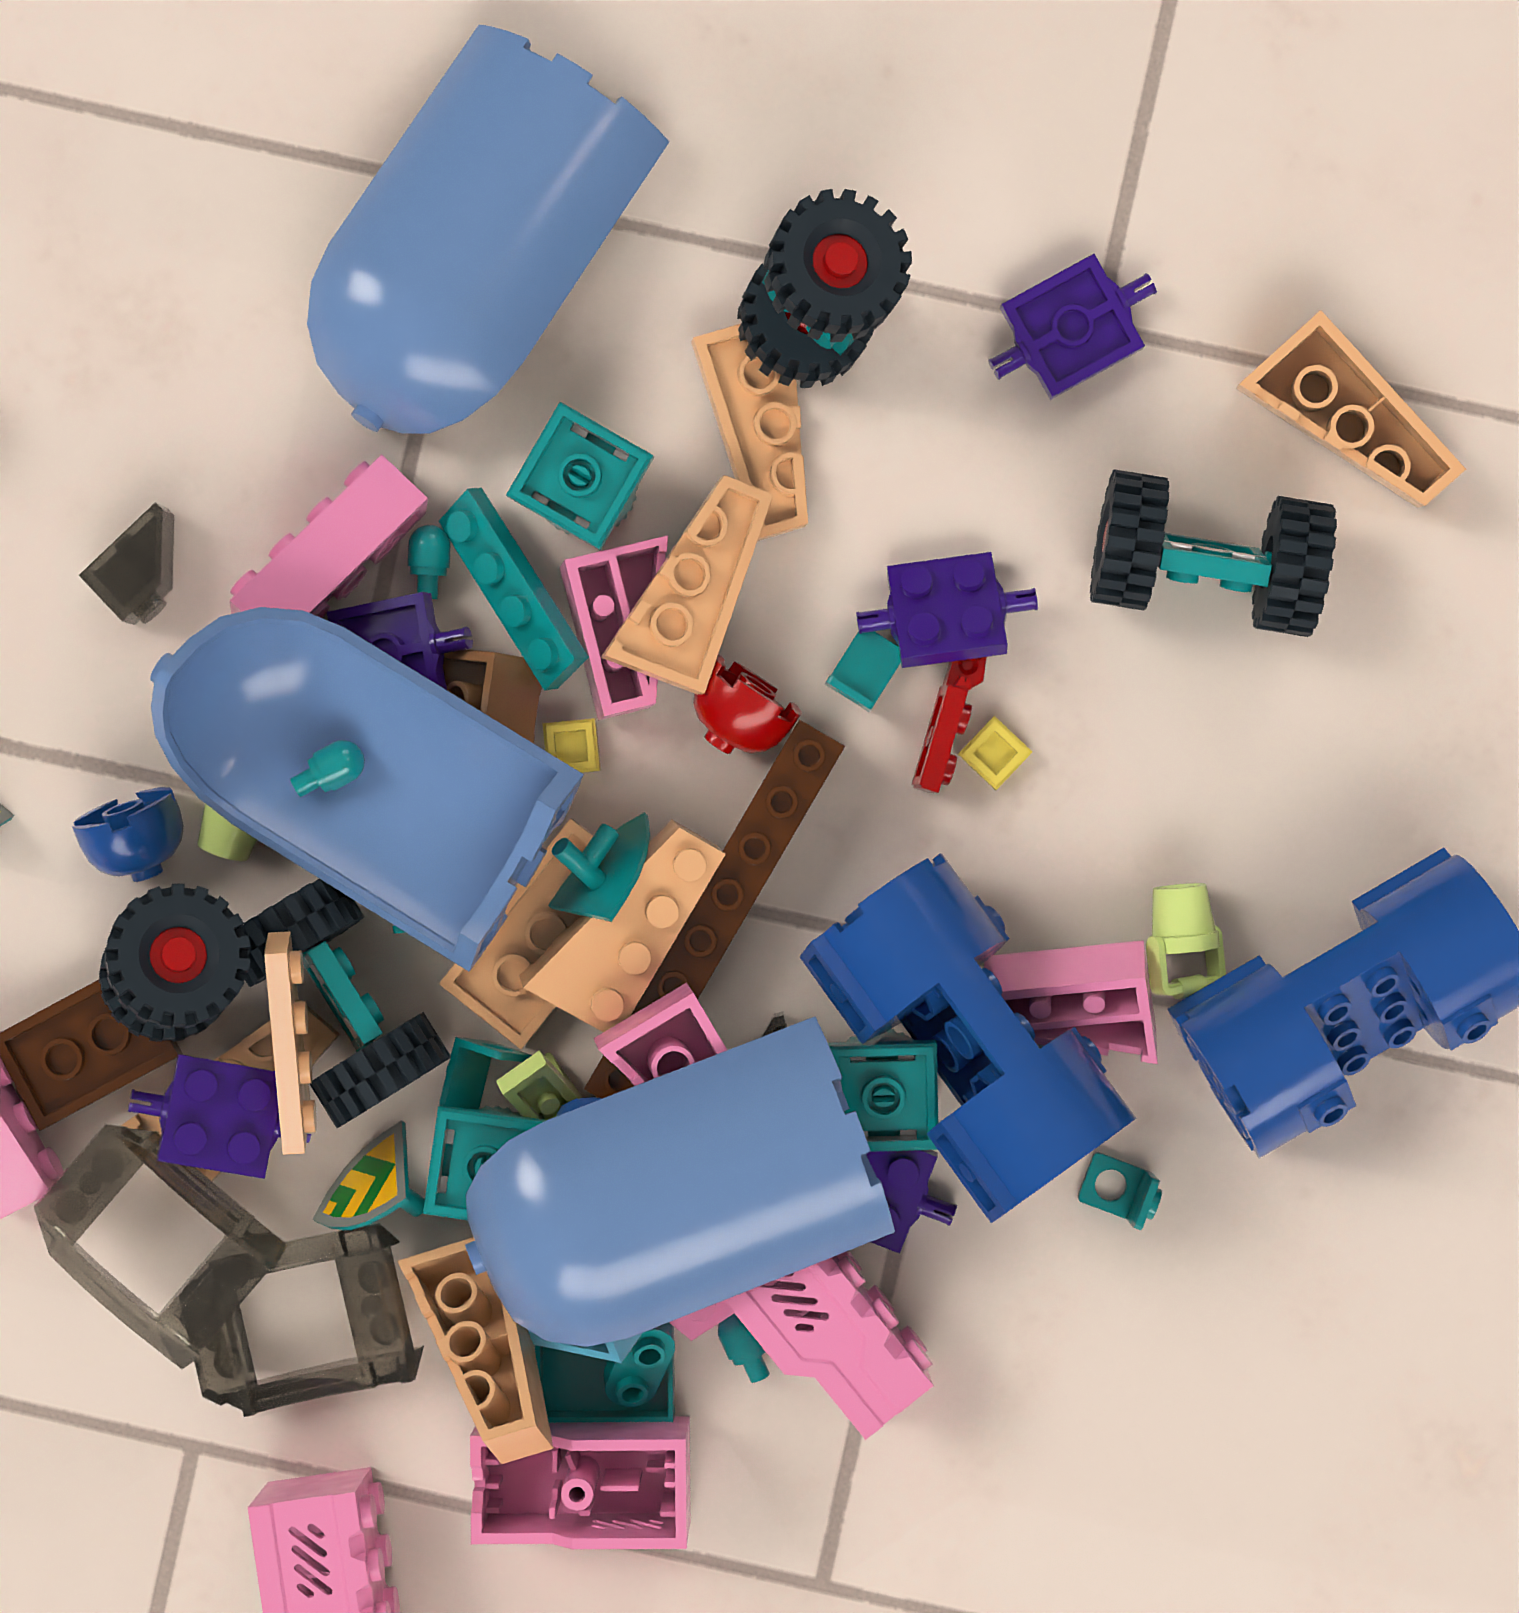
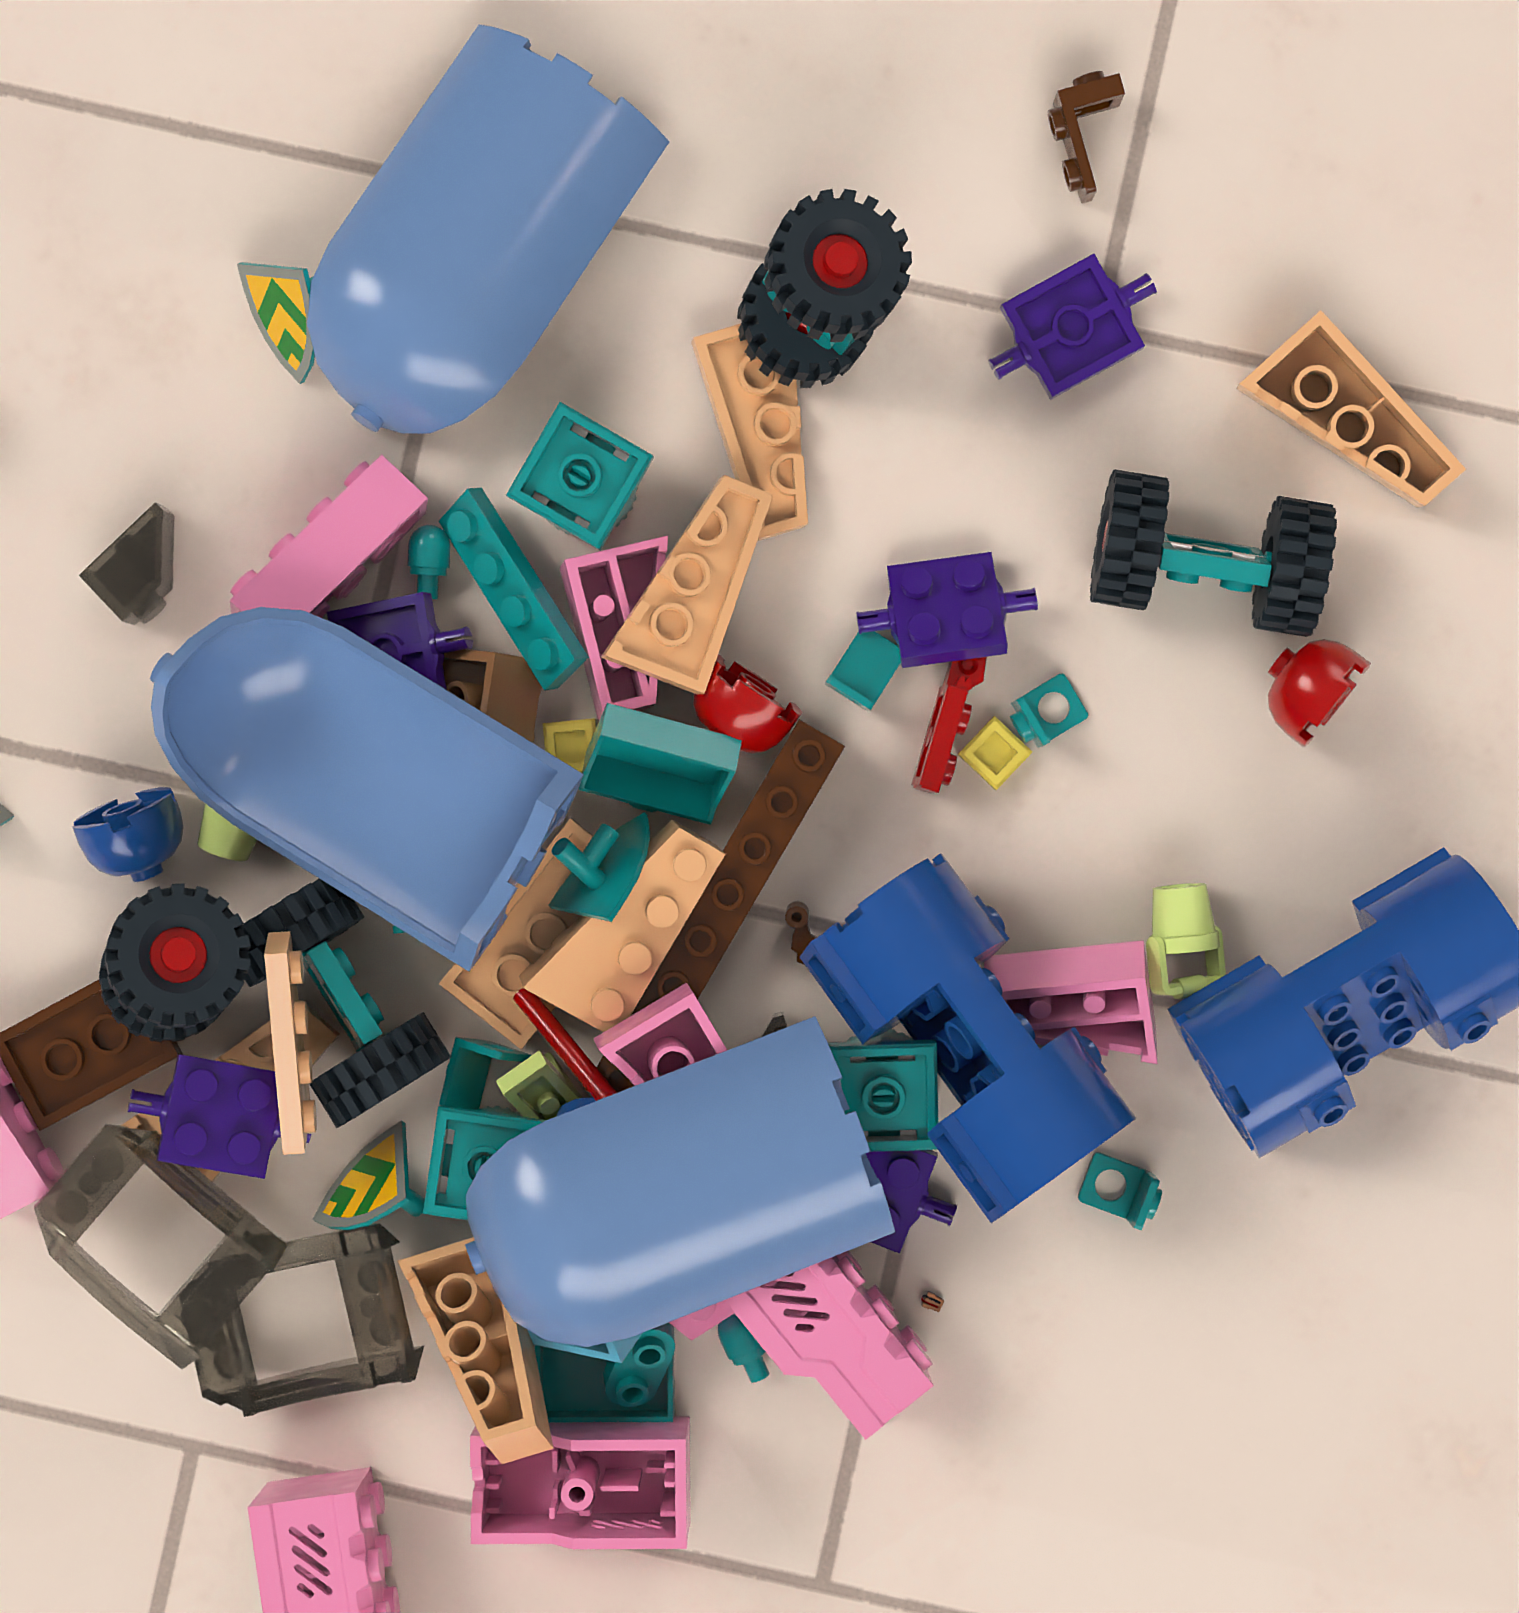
(280, 308): none -> shield
(330, 768): teal cylinder -> none
(563, 1044): none -> red bar
(659, 764): none -> teal container
(797, 917): none -> reddish brown piece
(932, 1301): none -> nougat piece
(1030, 723): none -> teal bracket
(1088, 96): none -> reddish brown bracket
(1311, 685): none -> red cylinder

